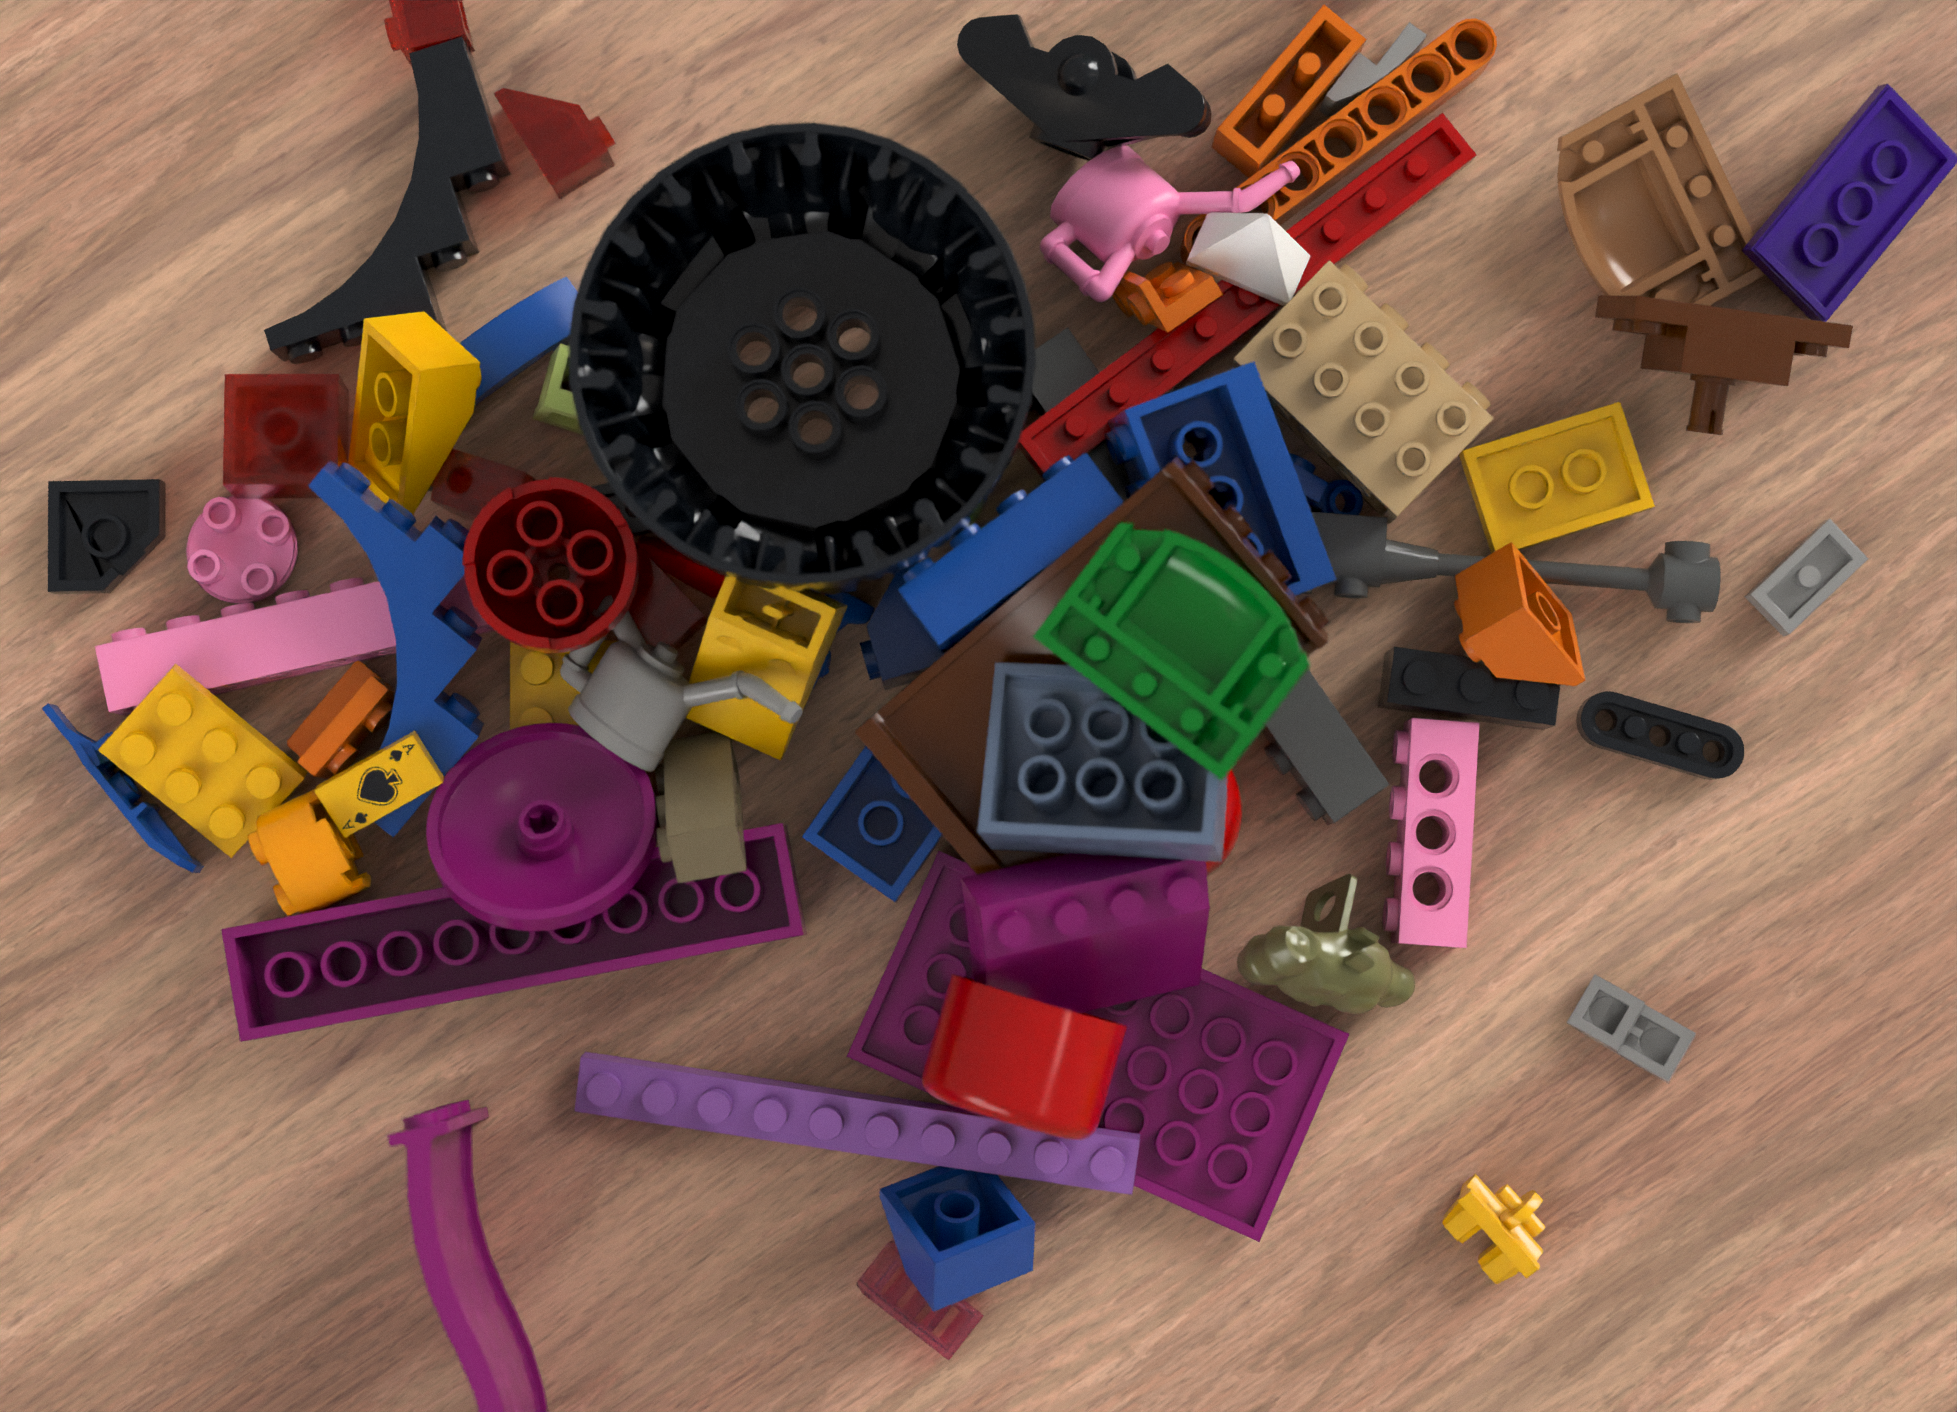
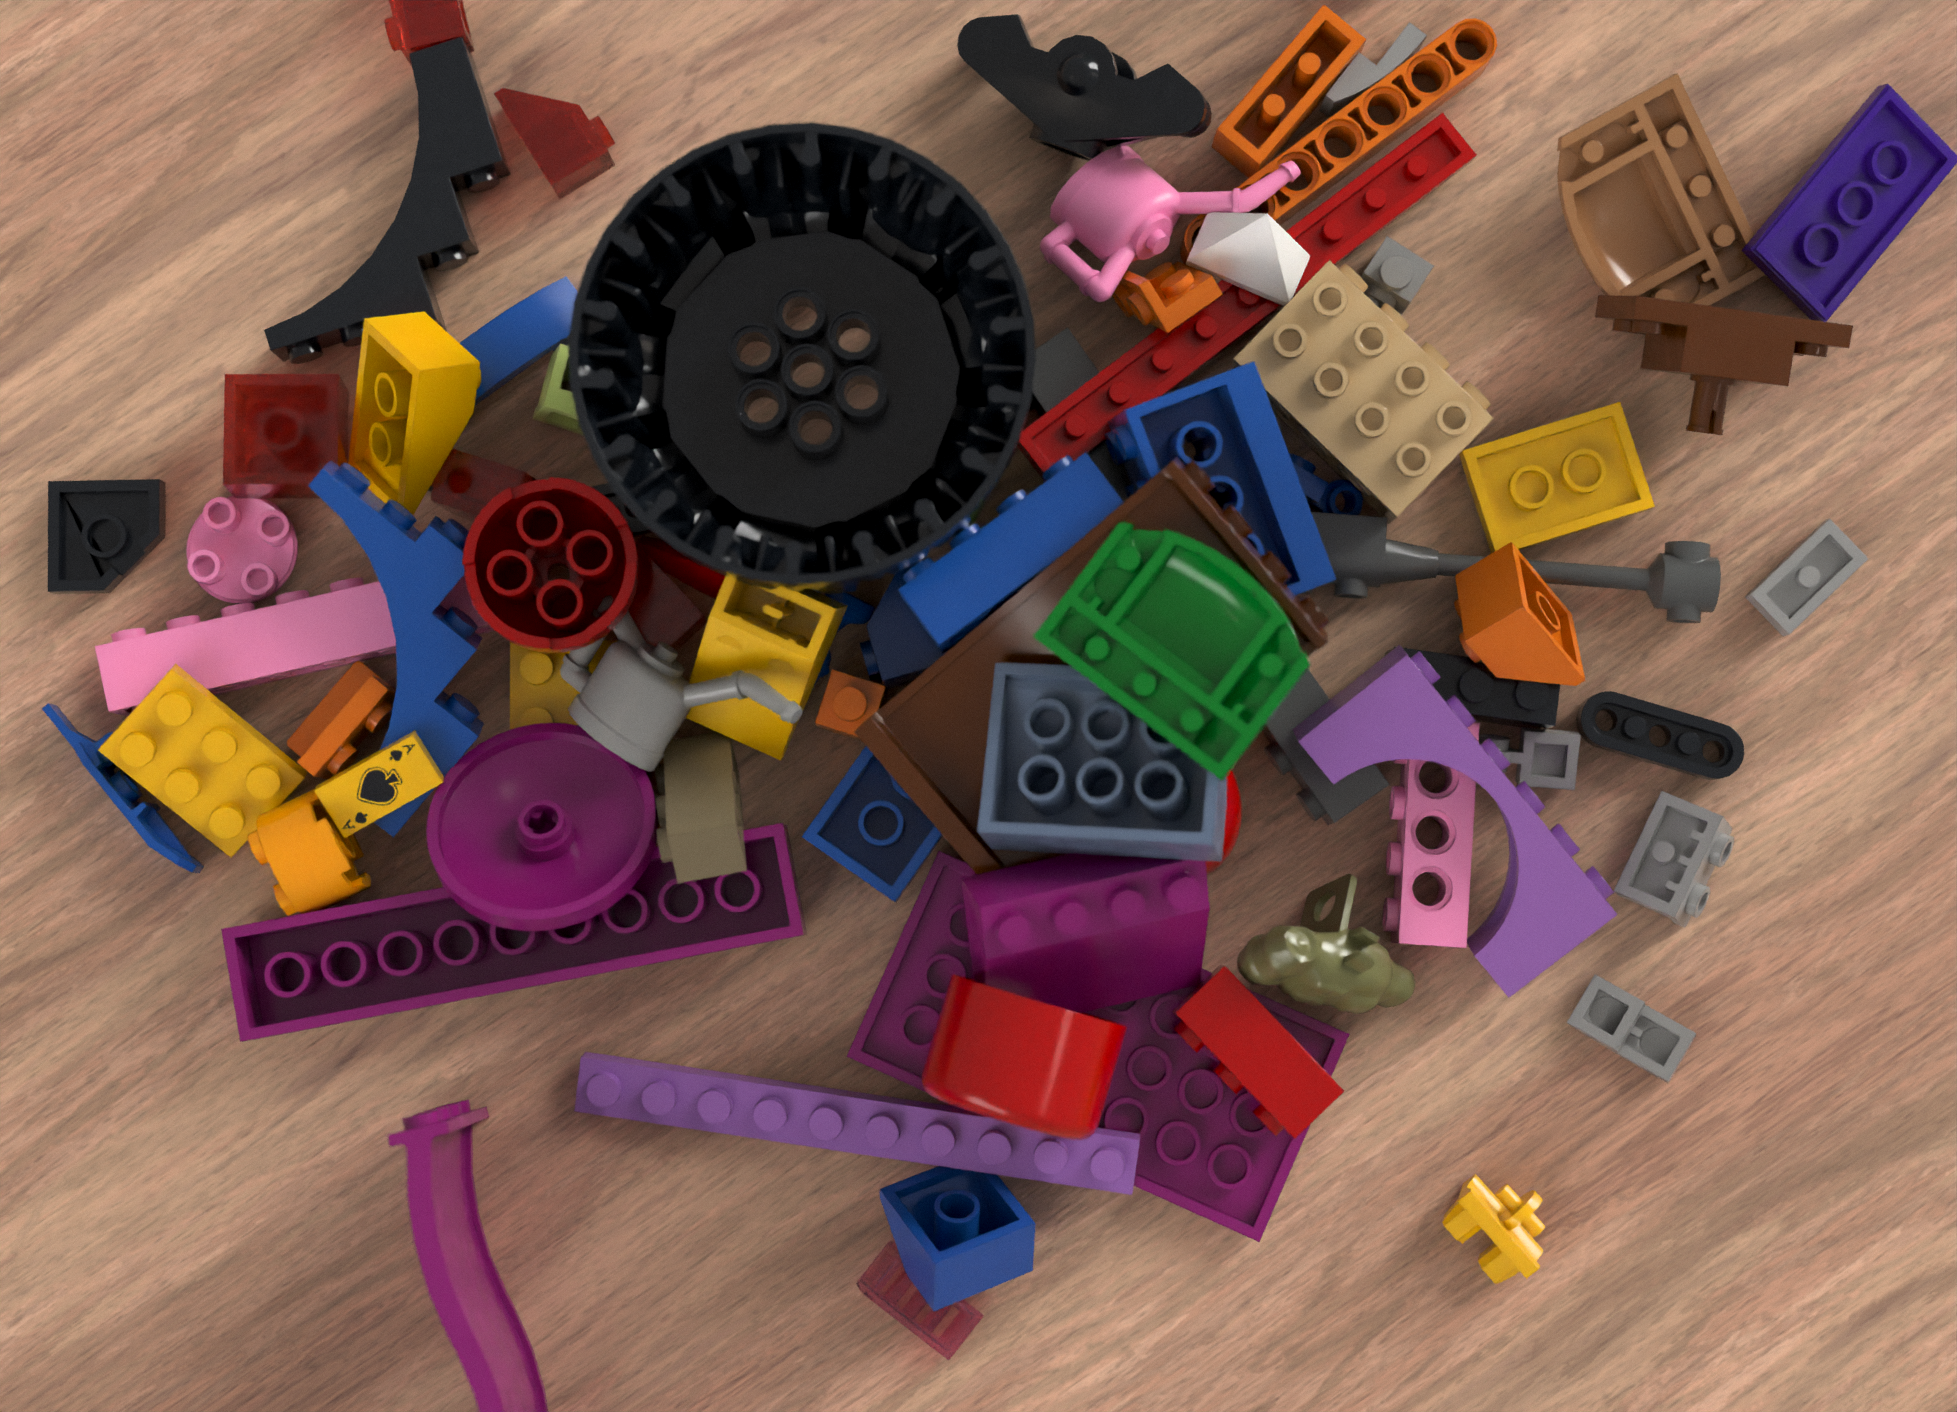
(848, 703): none -> orange brick
(1255, 1053): none -> red brick
(1395, 275): none -> light grey brick
(1544, 756): none -> light grey plate
(1546, 895): none -> medium lavender arch
(1676, 859): none -> light grey bracket

